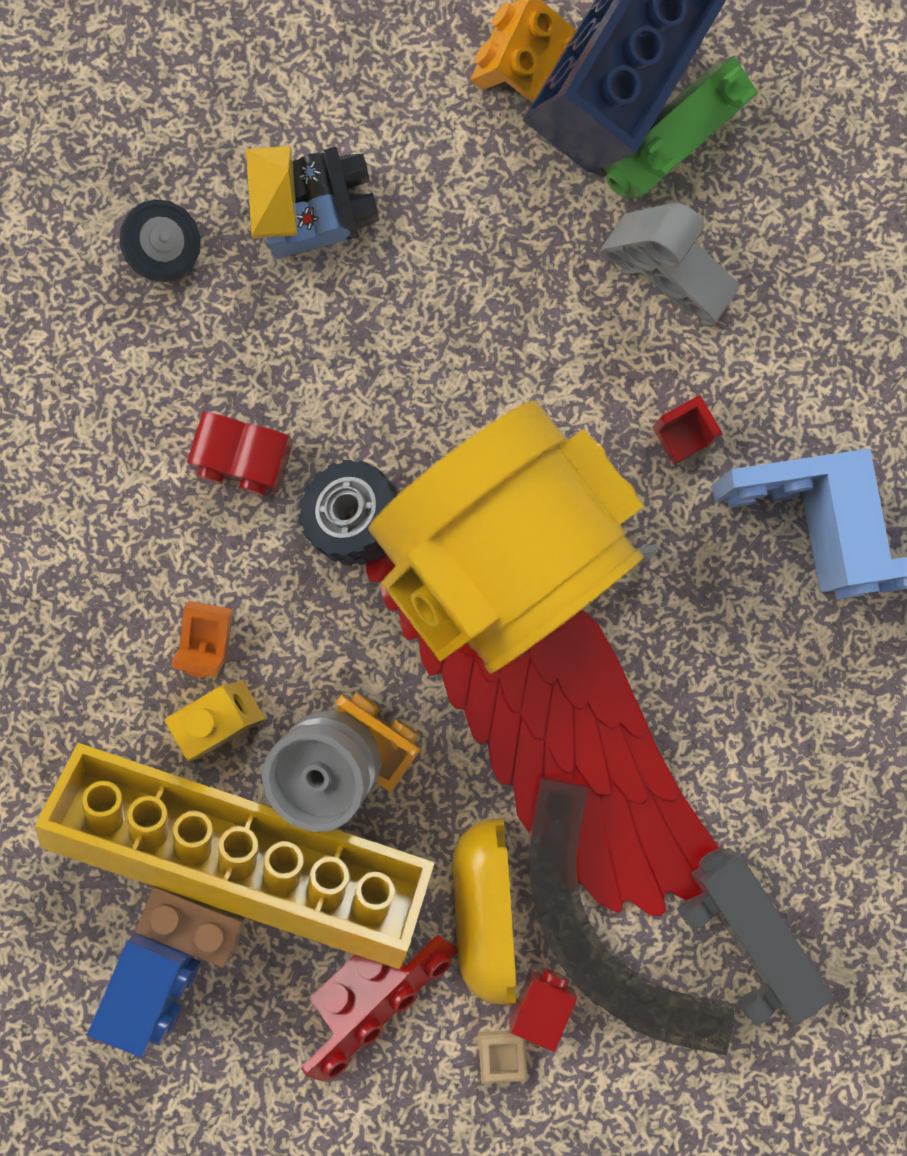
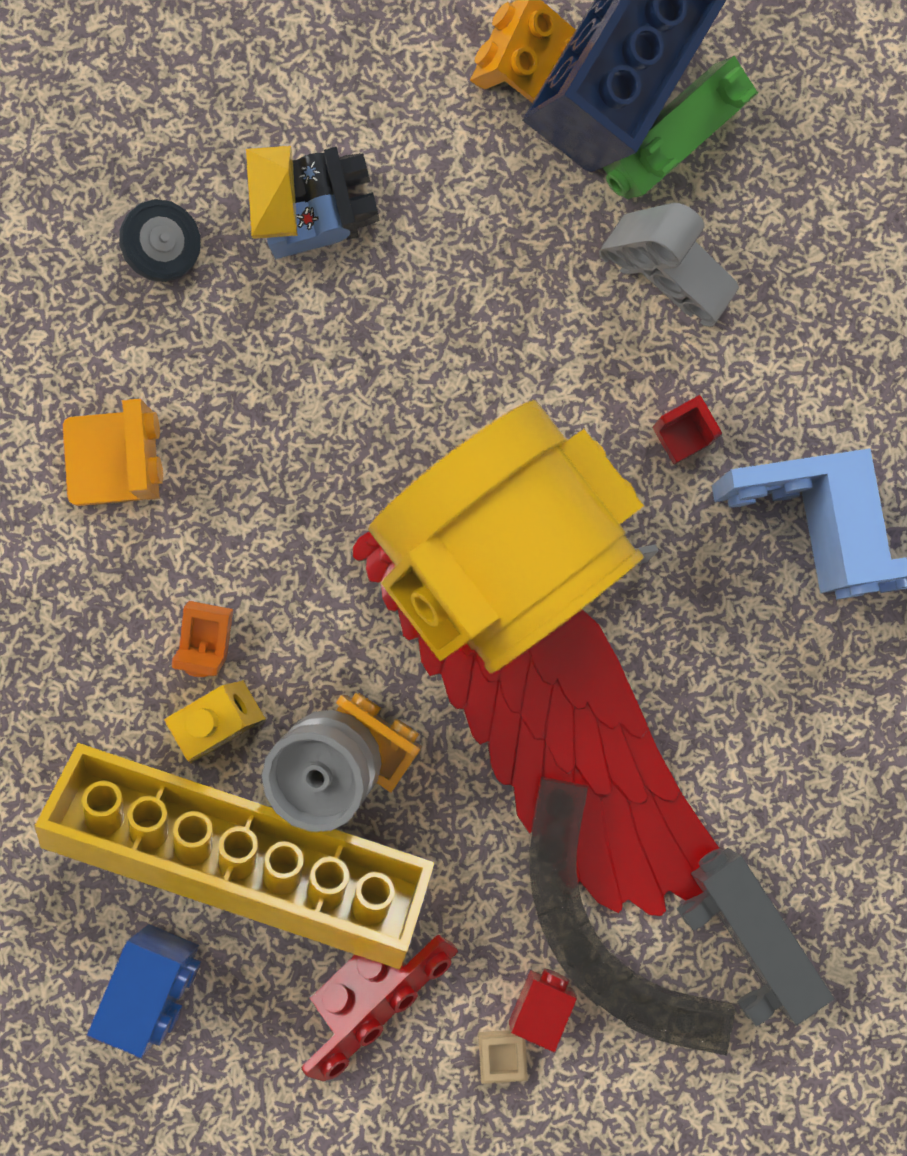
(113, 456): none -> light orange bracket
(191, 926): medium nougat brick -> none
(240, 453): red brick -> none
(330, 499): black wheel -> none
(484, 912): yellow brick -> none

